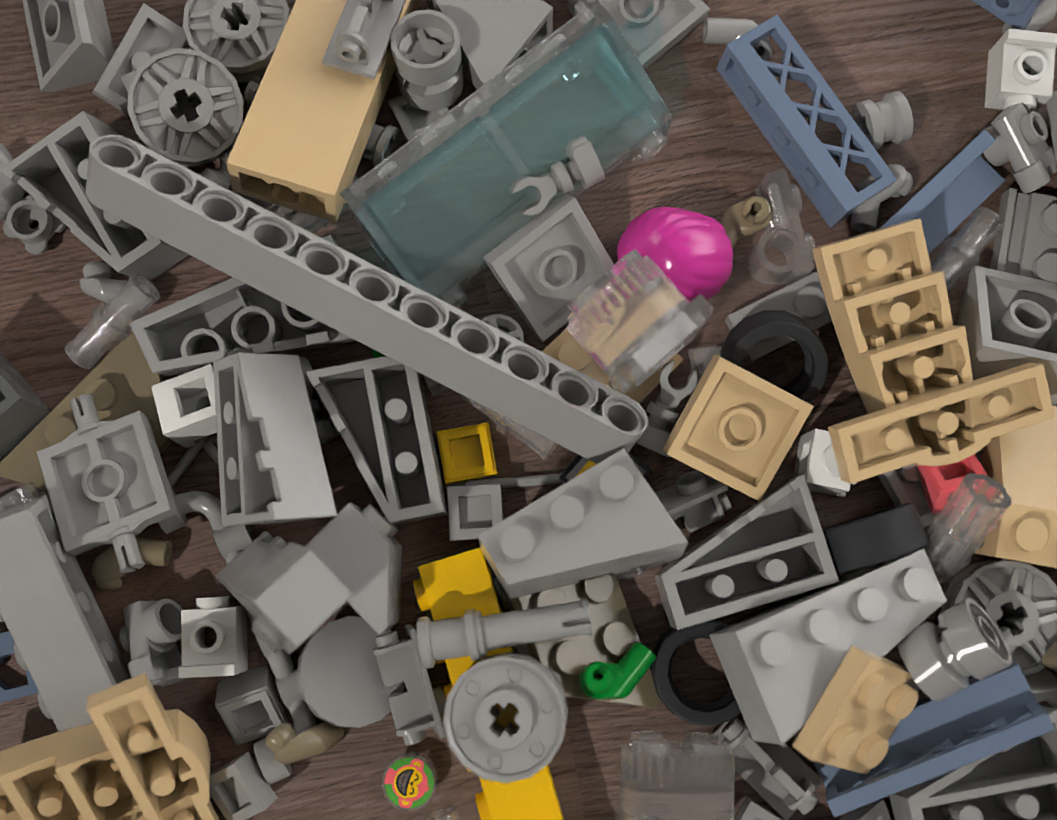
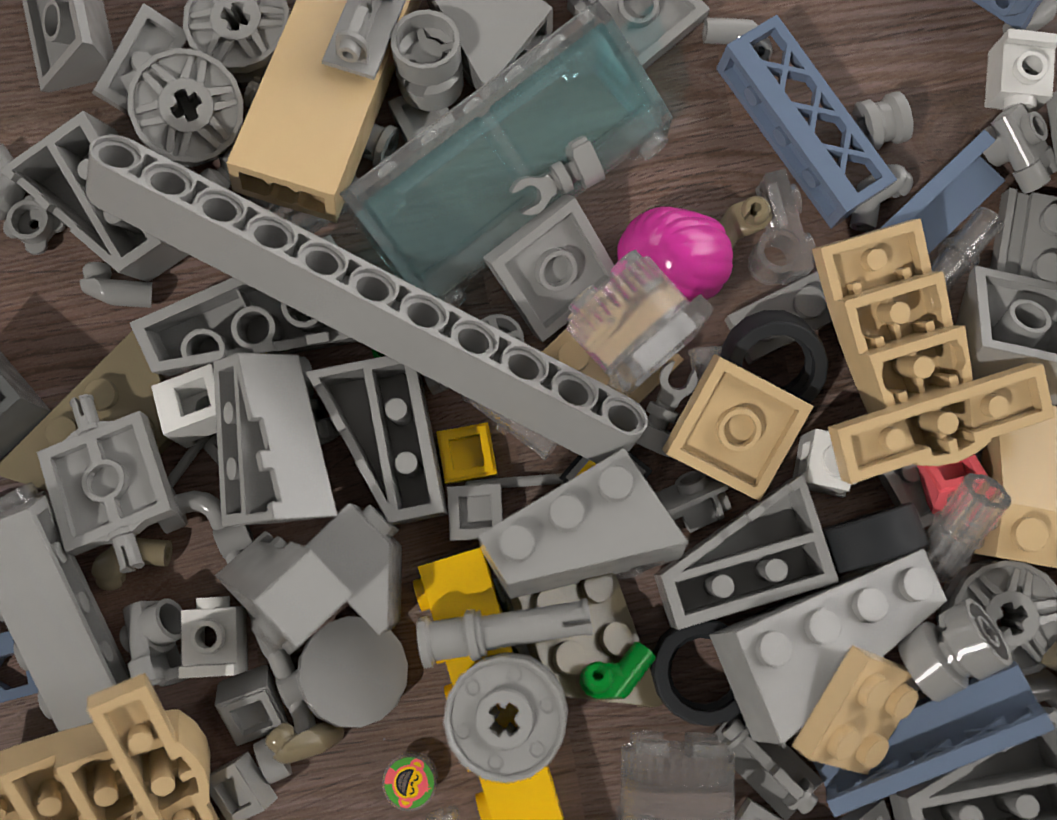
(112, 321): clear pin -> none
(420, 704): light grey hinge -> none

